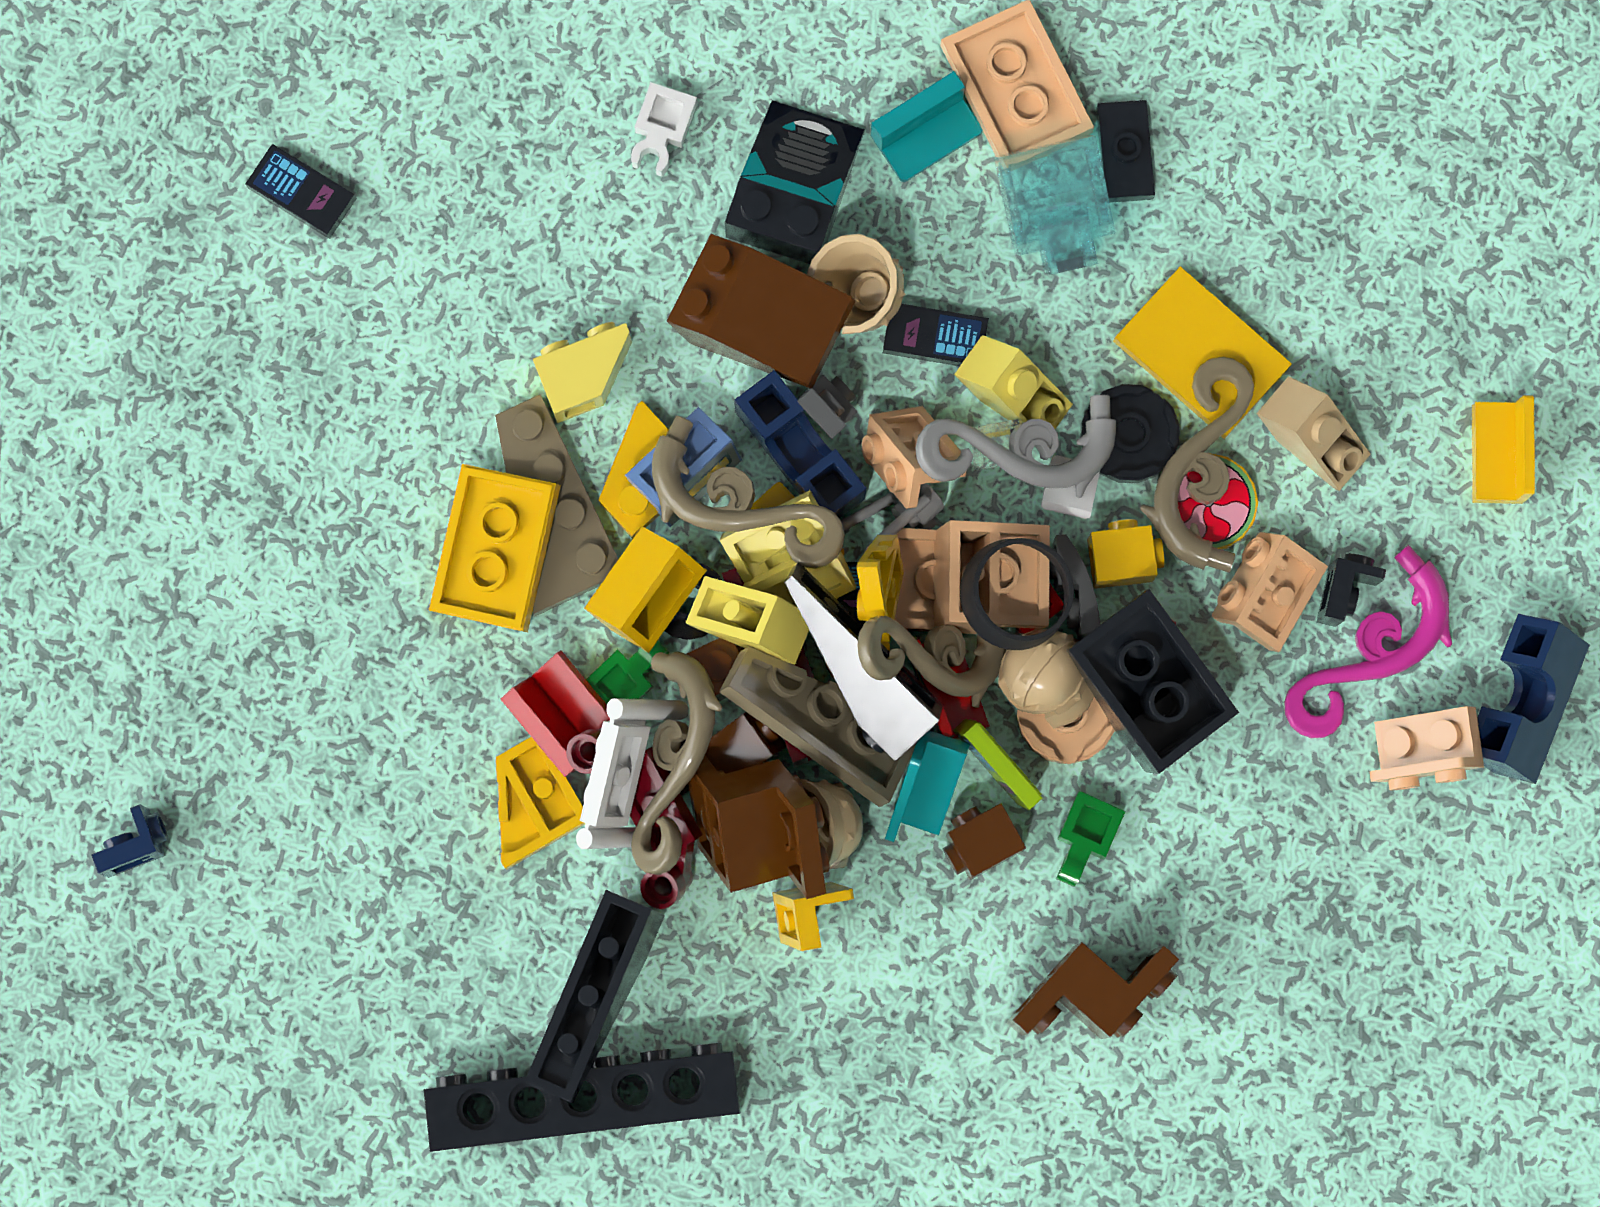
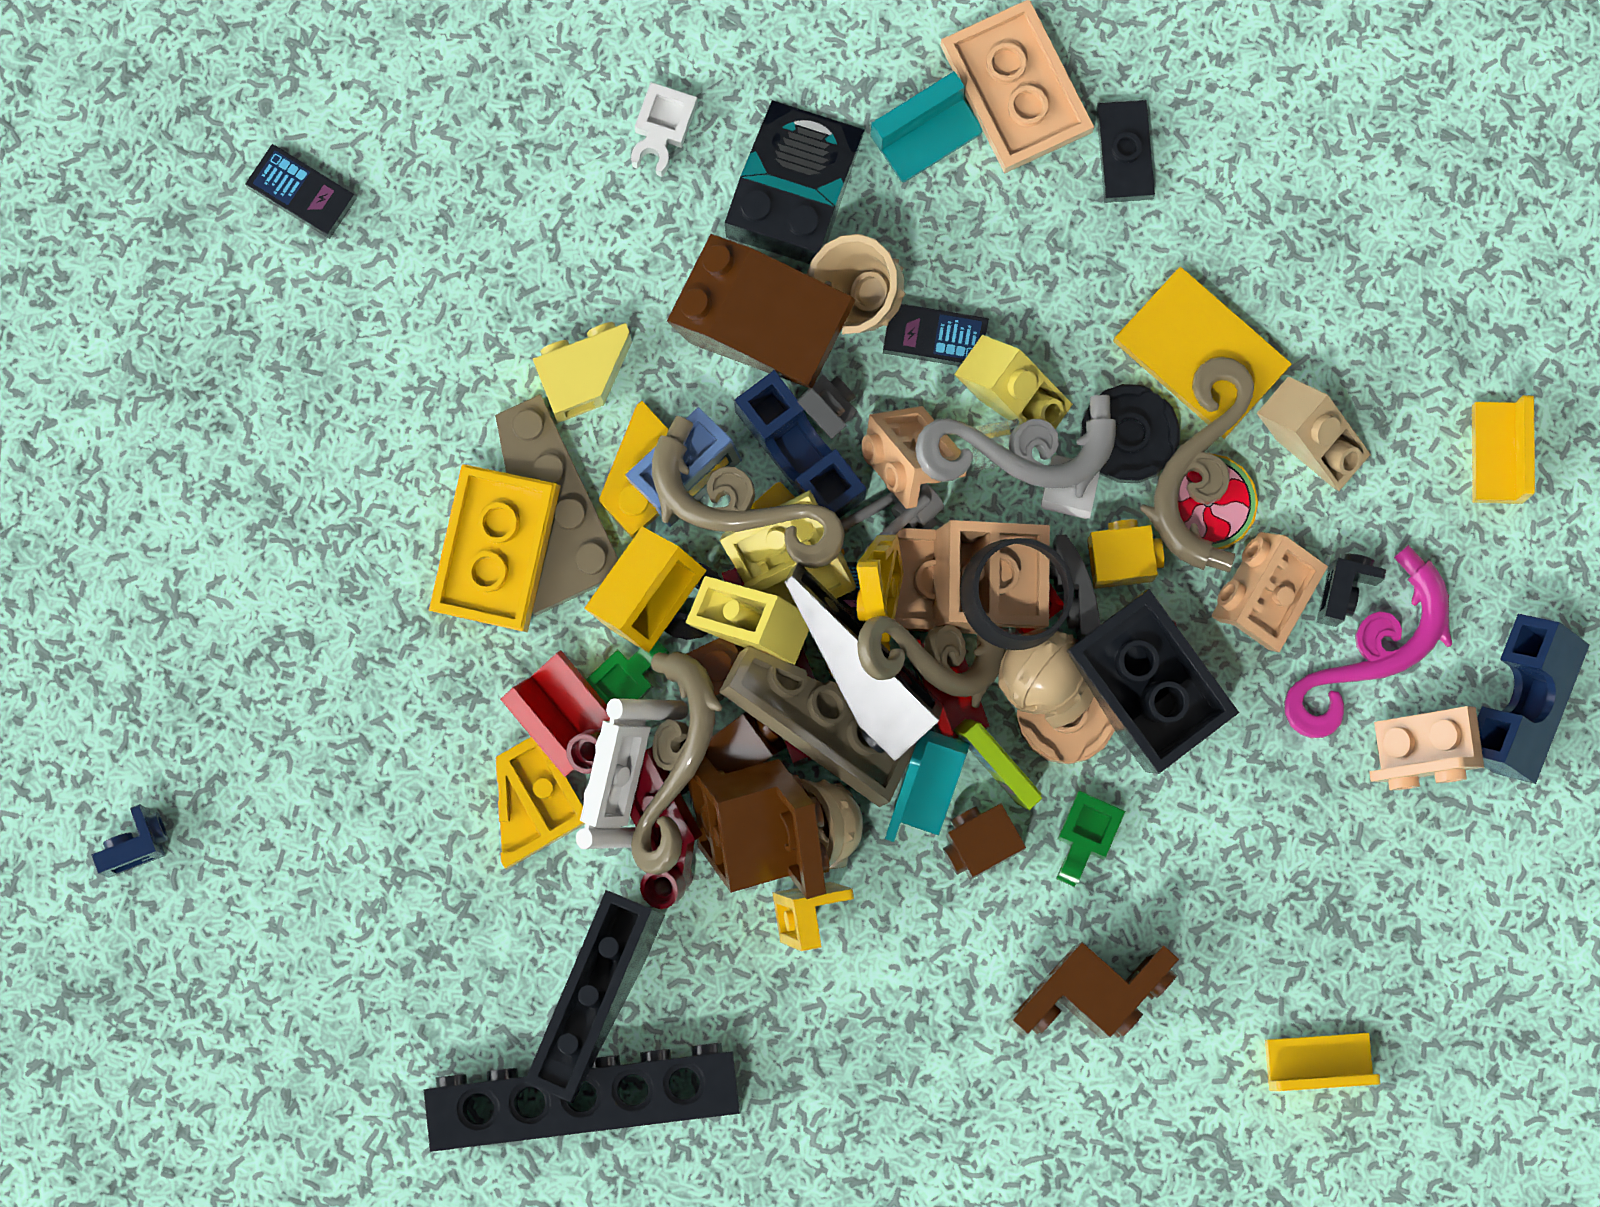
(1056, 202): clear light blue piece -> none
(1320, 1062): none -> yellow panel

